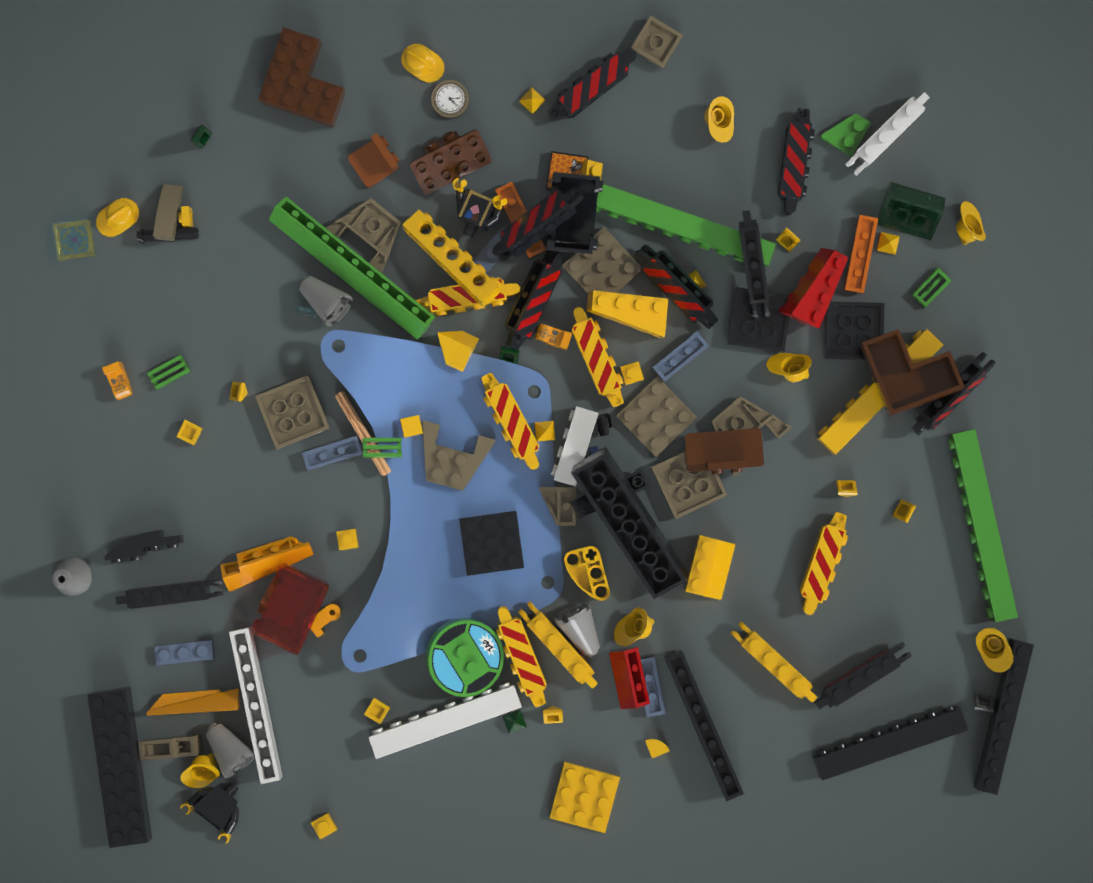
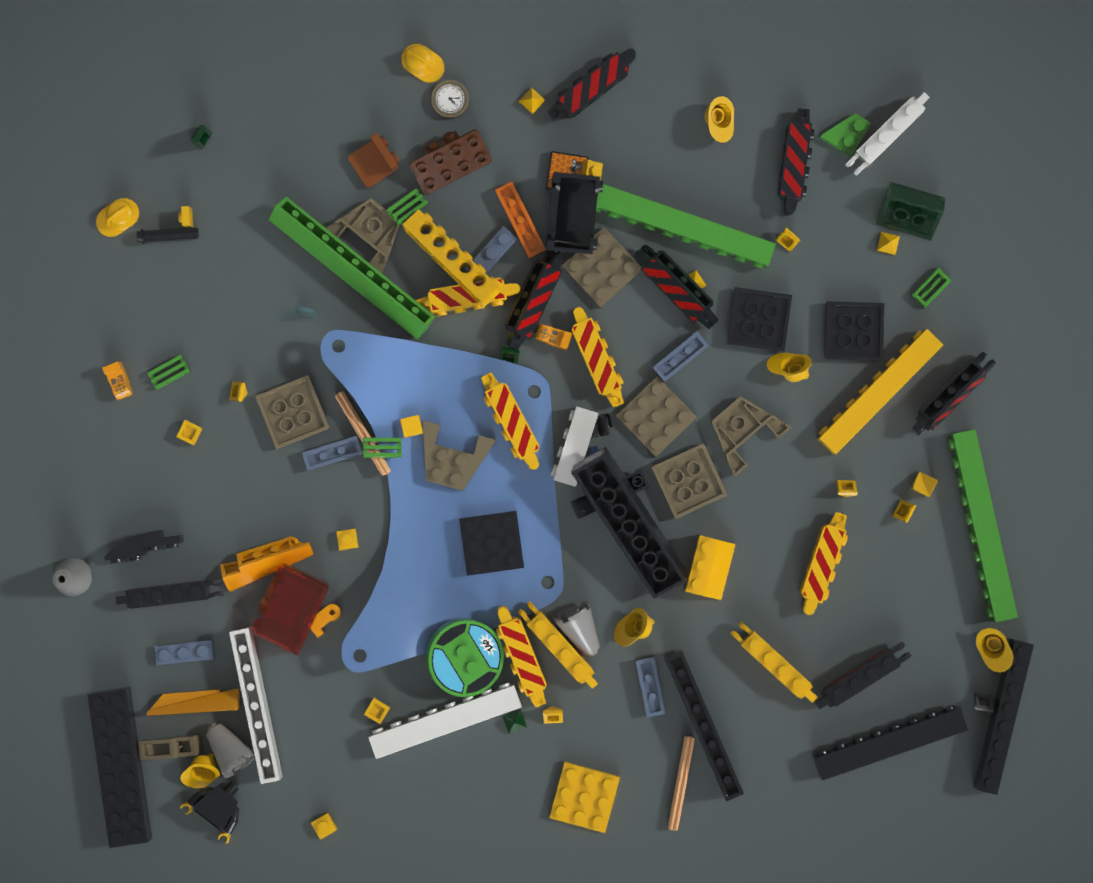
(73, 239): clear light blue tile -> none
(167, 212): dark tan slope -> none
(290, 83): reddish brown piece -> none
(325, 299): light grey cone -> none
(419, 198): none -> bright green tile
(457, 348): yellow slope -> none
(477, 209): torso -> none
(537, 223): black hinge -> none
(544, 431): yellow slope -> none
(559, 504): dark tan wing -> none
(581, 571): yellow beam -> none
(629, 678): red brick -> none
(632, 373): yellow plate -> none
(635, 311): yellow wedge -> none
(656, 42): dark tan plate -> none
(656, 747): yellow tile -> none
(681, 782): none -> light nougat axle
(724, 450): reddish brown bracket -> none
(754, 263): black hinge -> none
(815, 289): red wedge -> none
(861, 254): orange plate -> none
(904, 384): reddish brown piece -> none
(924, 484): none -> yellow slope
(970, 224): yellow piece -> none

